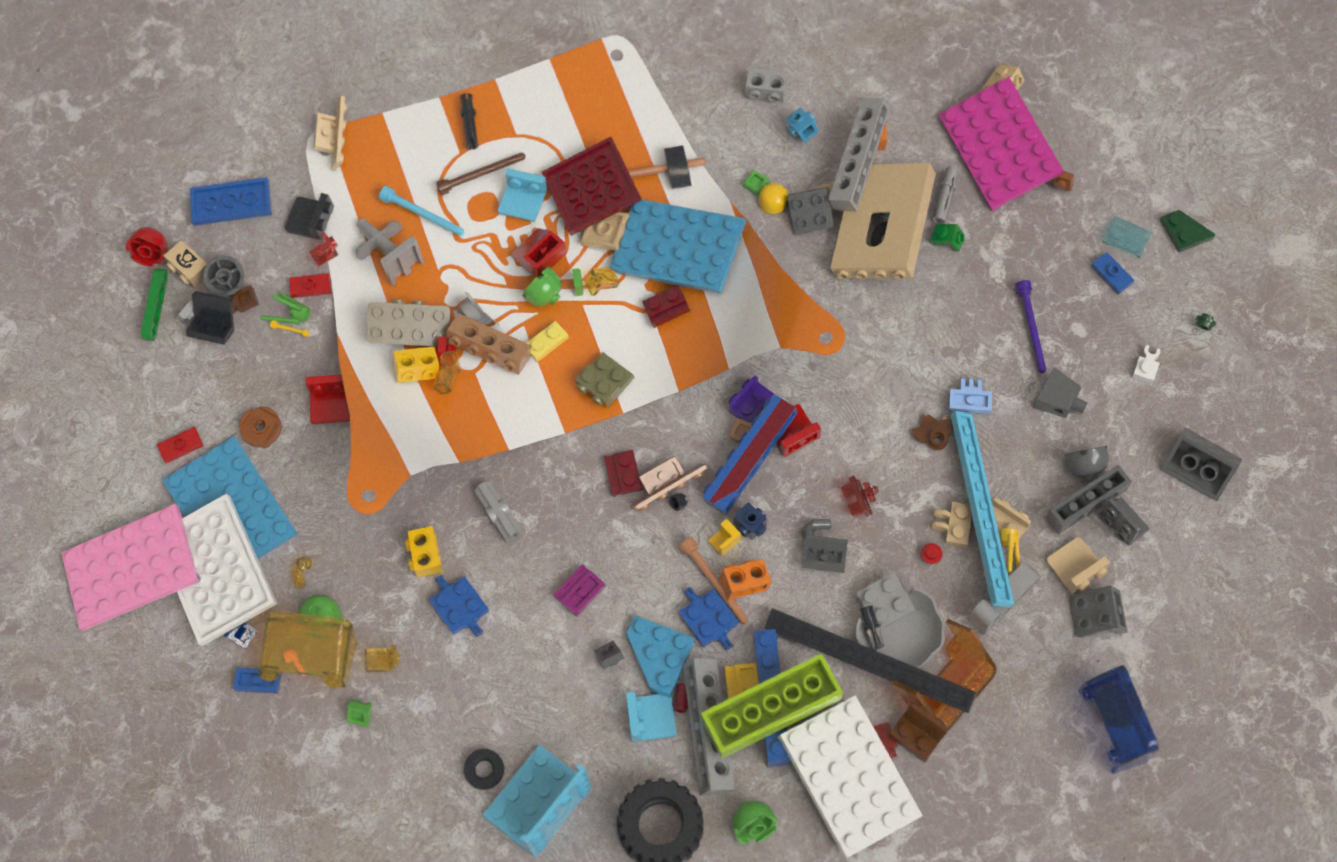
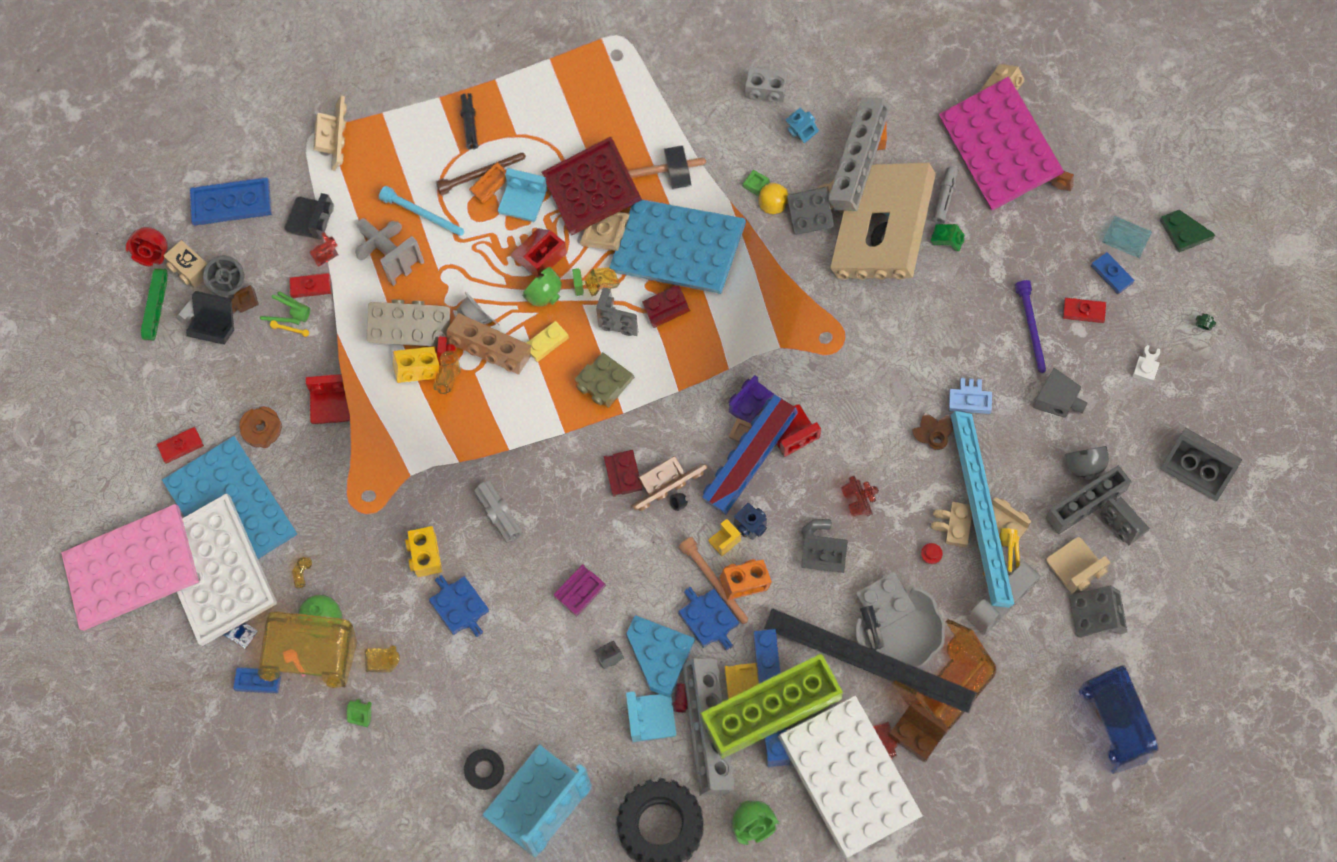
(489, 183): none -> orange plate
(612, 319): none -> dark grey bracket
(1084, 310): none -> red plate

